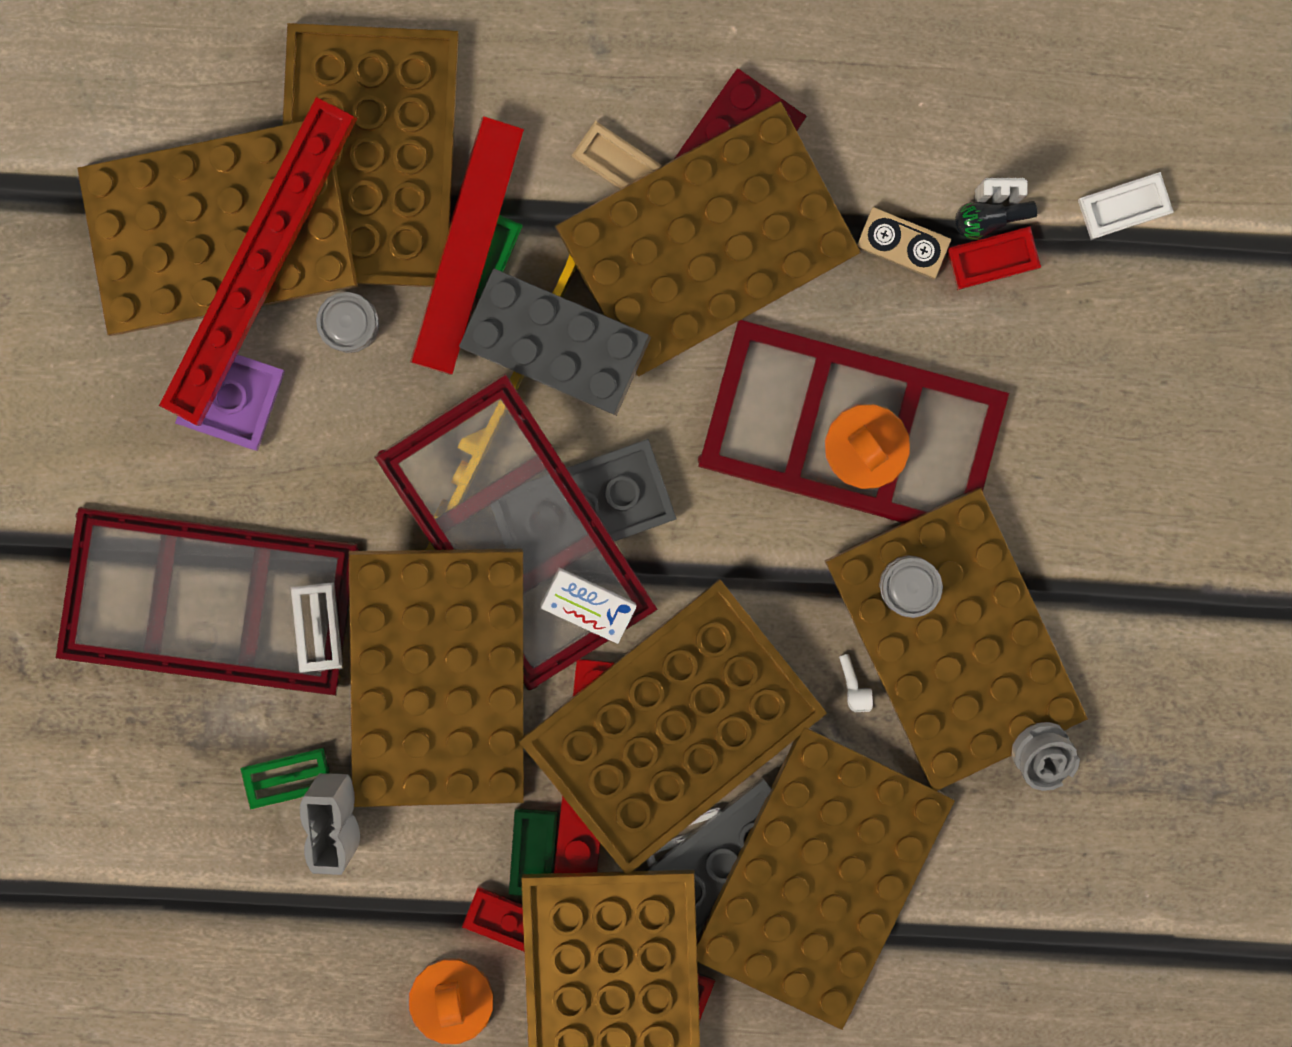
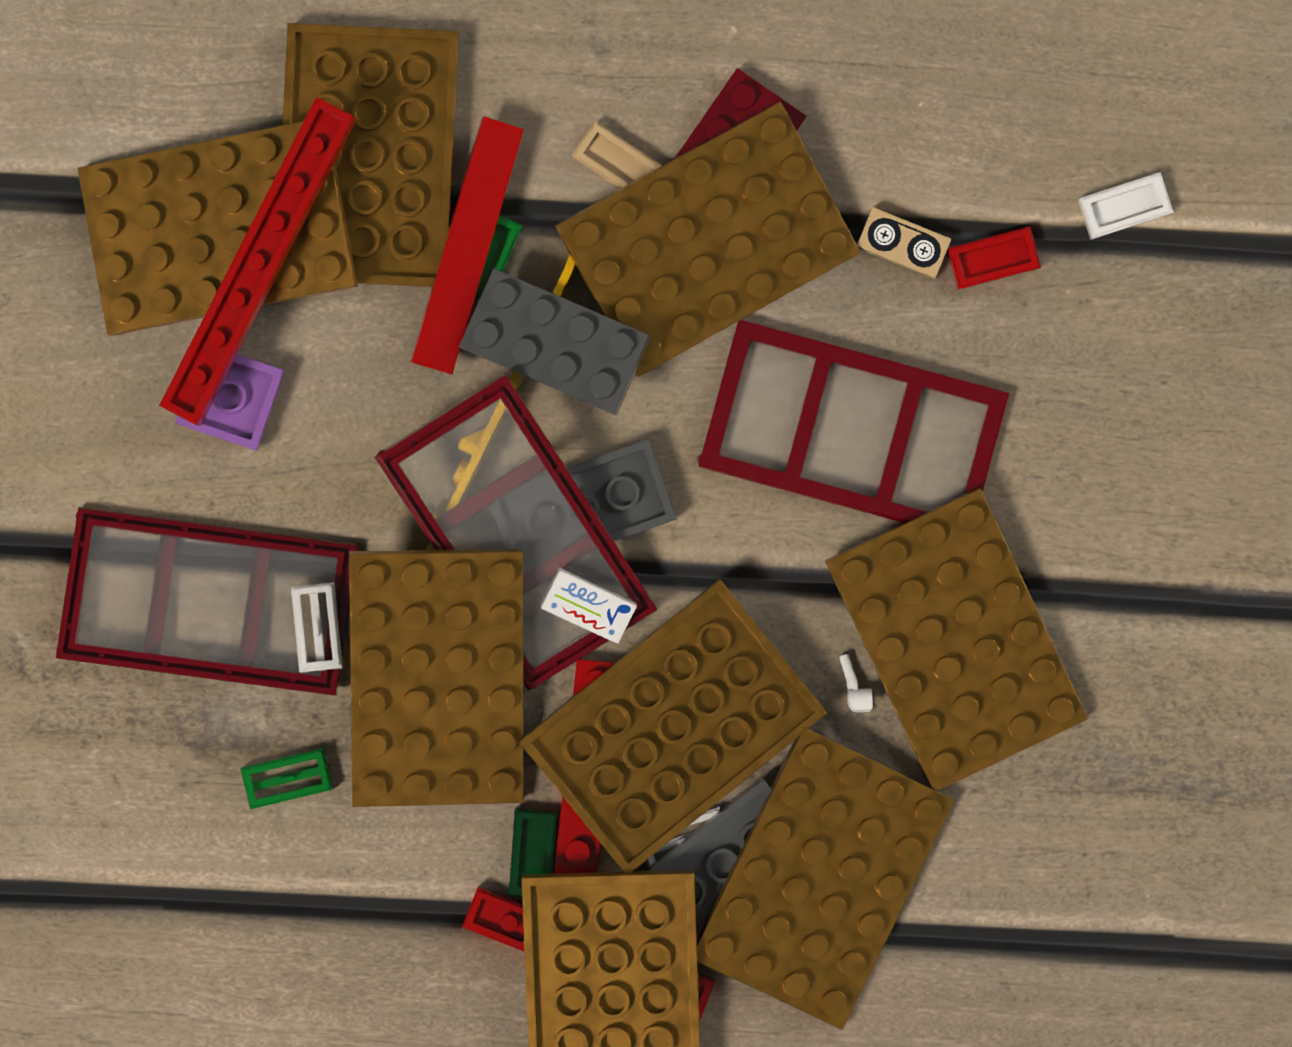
(329, 824): light grey brick -> none
(347, 322): light grey wheel -> none
(451, 1001): orange tile -> none
(867, 446): orange tile -> none
(910, 586): light grey wheel -> none
(979, 219): black piece -> none
(1001, 189): white tile -> none
(1045, 756): light grey wheel -> none

